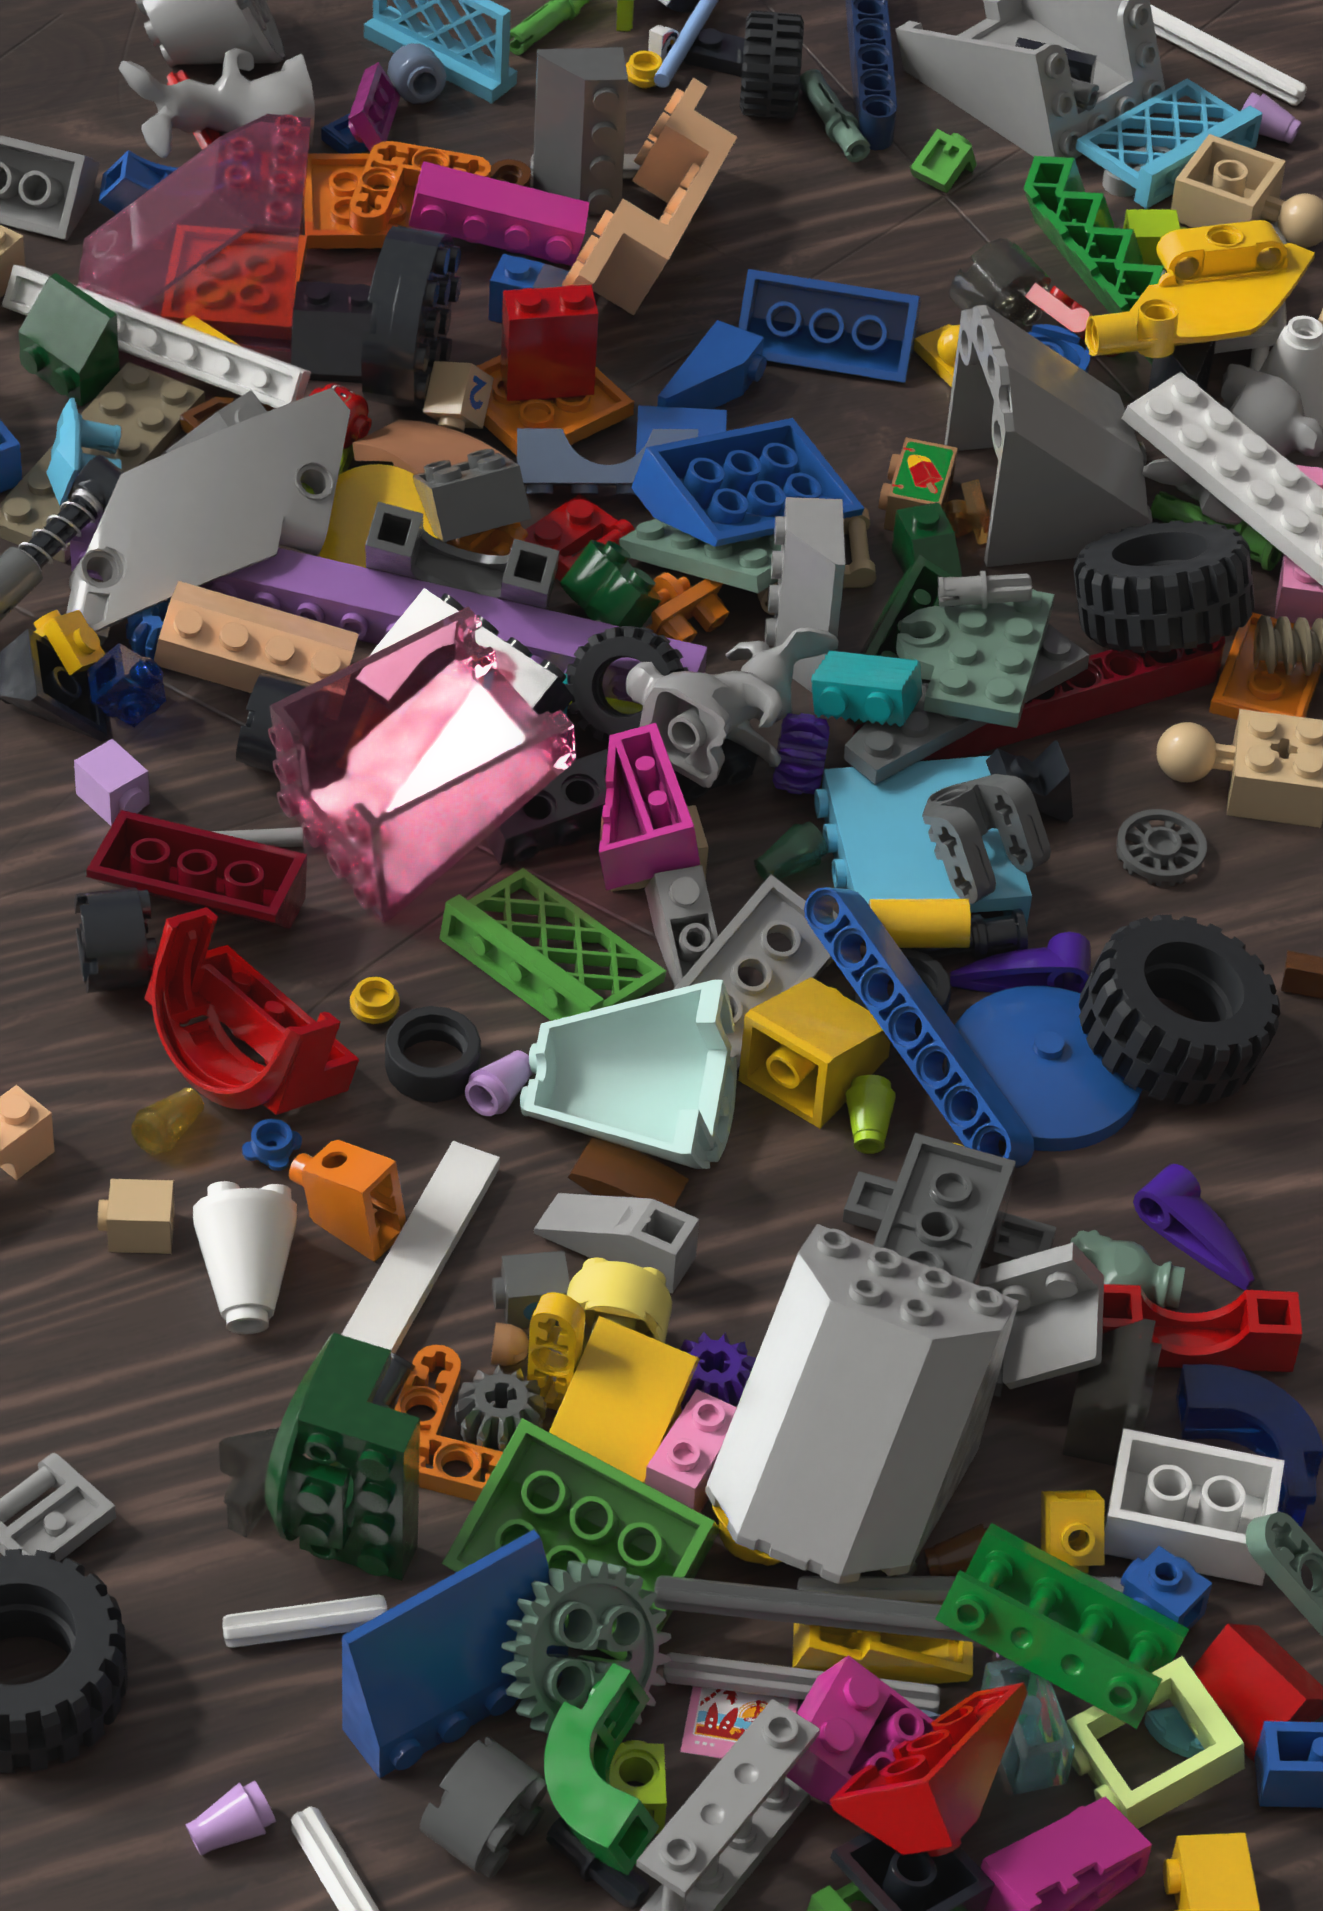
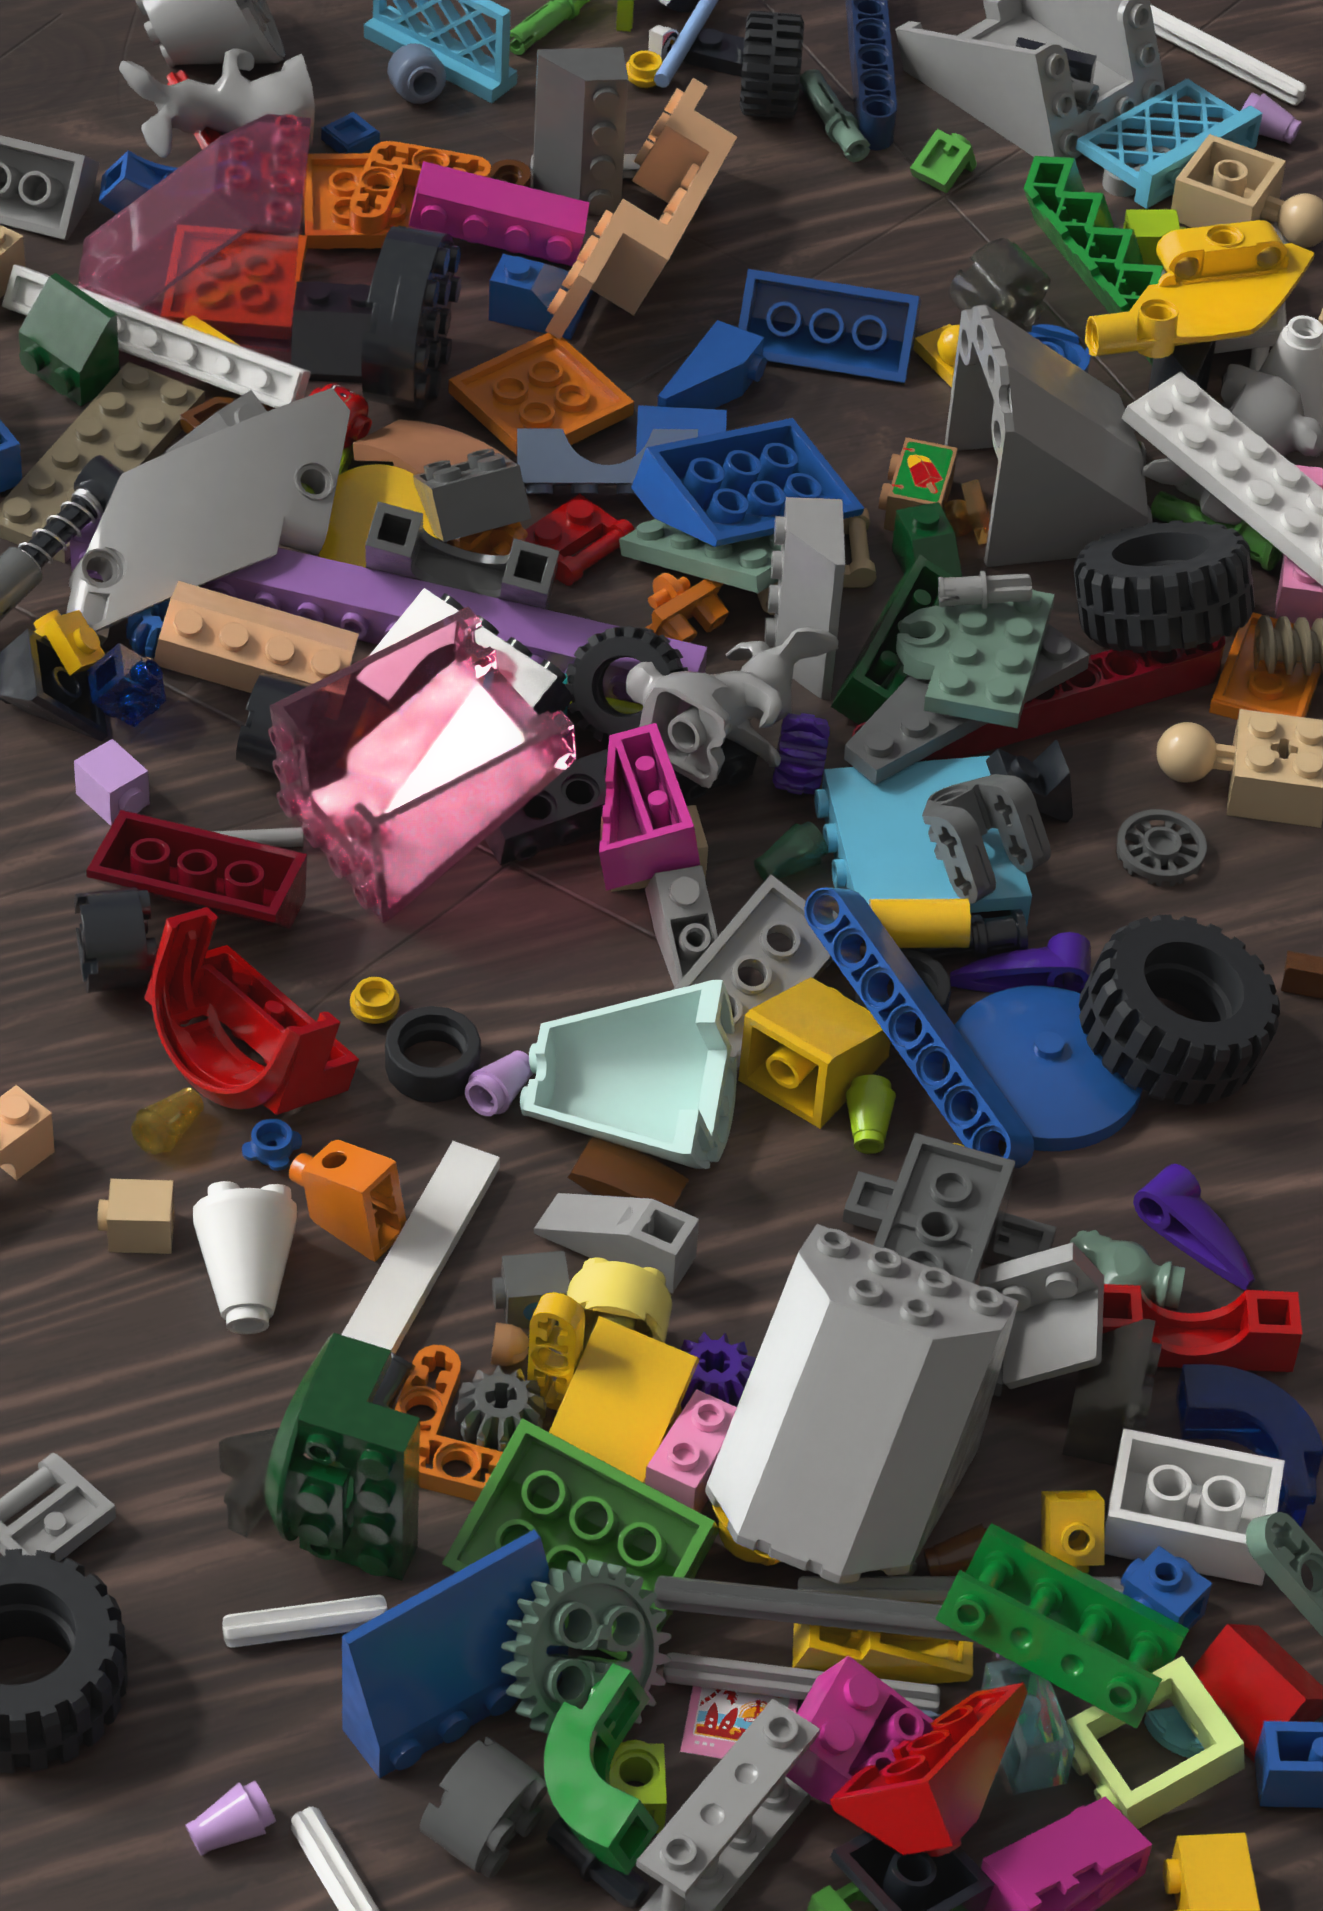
(67, 454): medium azure connector -> none
(373, 107): magenta plate -> none
(458, 395): tan brick -> none
(532, 970): bright green fence -> none
(549, 342): red brick -> none
(610, 587): dark green brick -> none
(866, 687): teal brick -> none
(1062, 309): plate -> none

